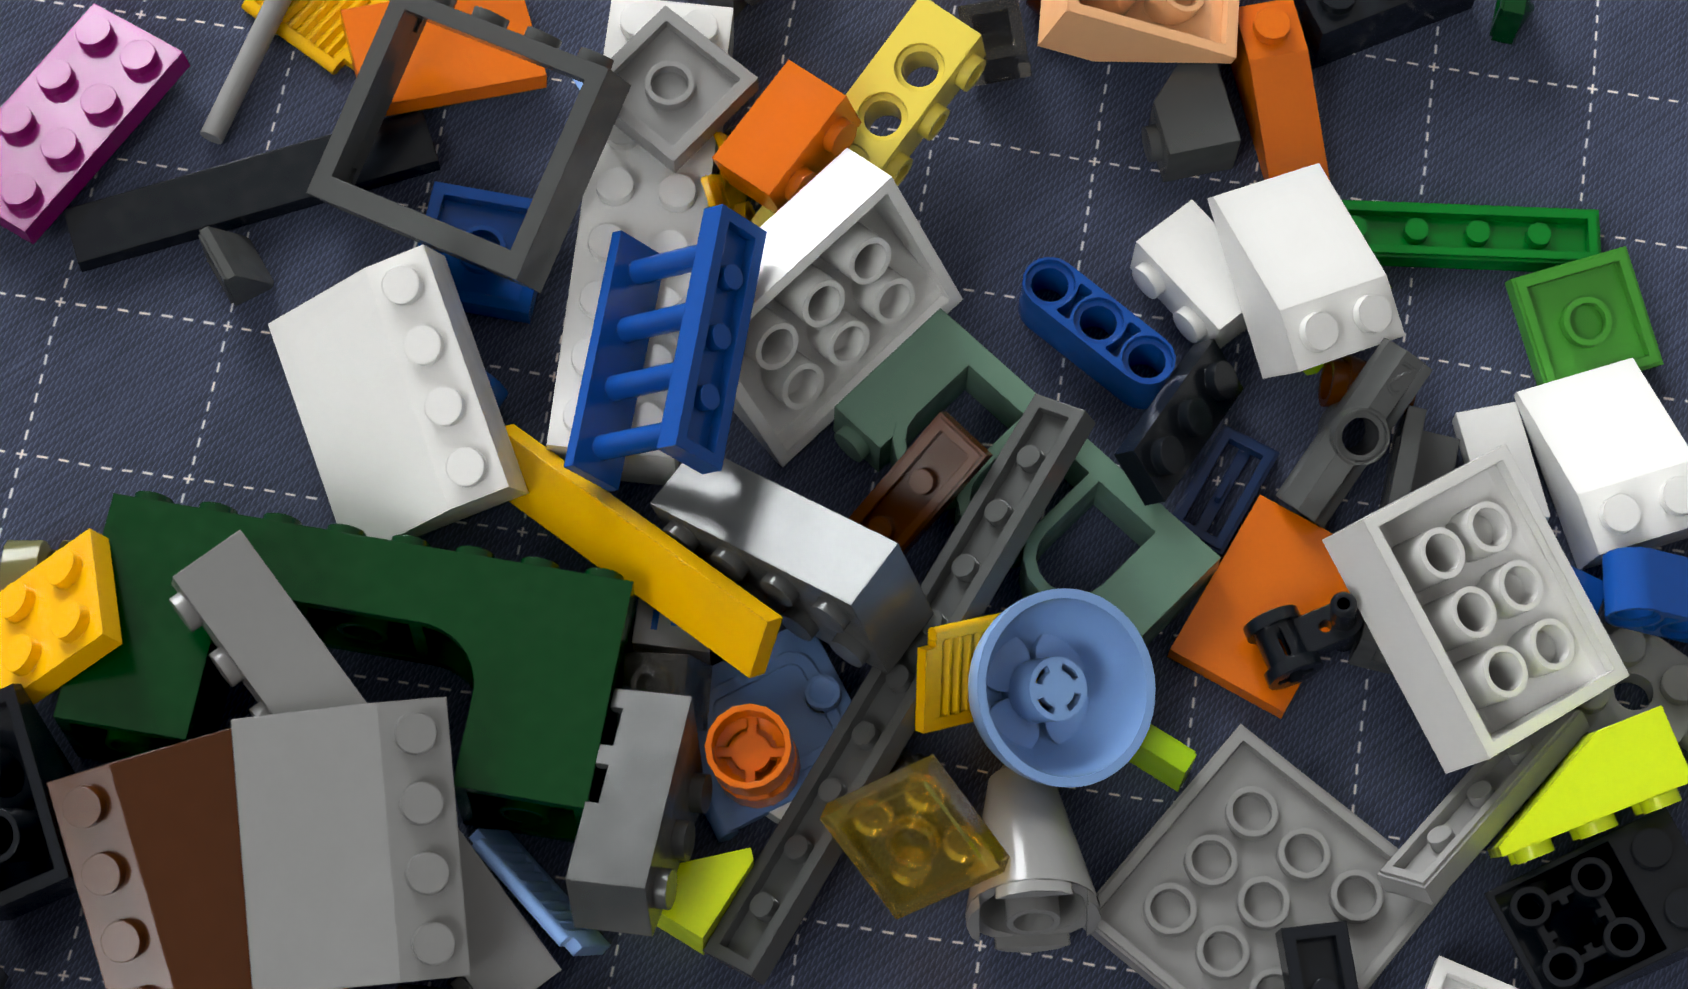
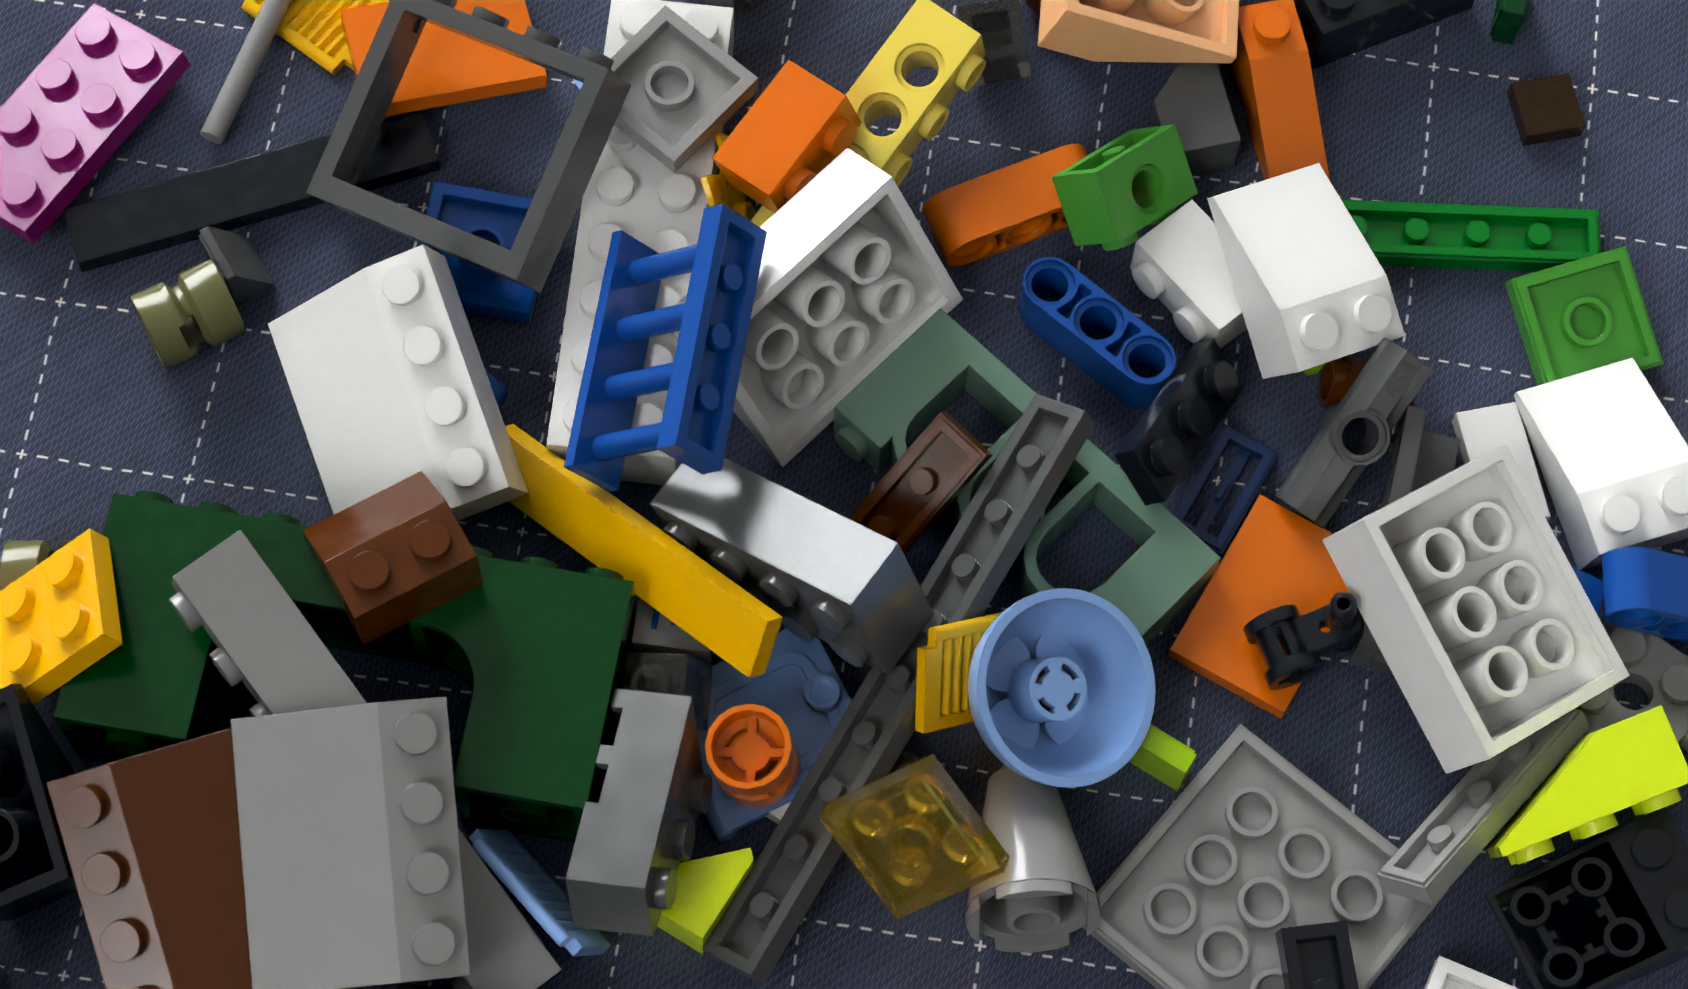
(188, 314): none -> olive wheel
(394, 556): none -> reddish brown slope
(1000, 208): none -> orange beam
(1125, 187): none -> bright green brick
(1545, 109): none -> dark brown tile

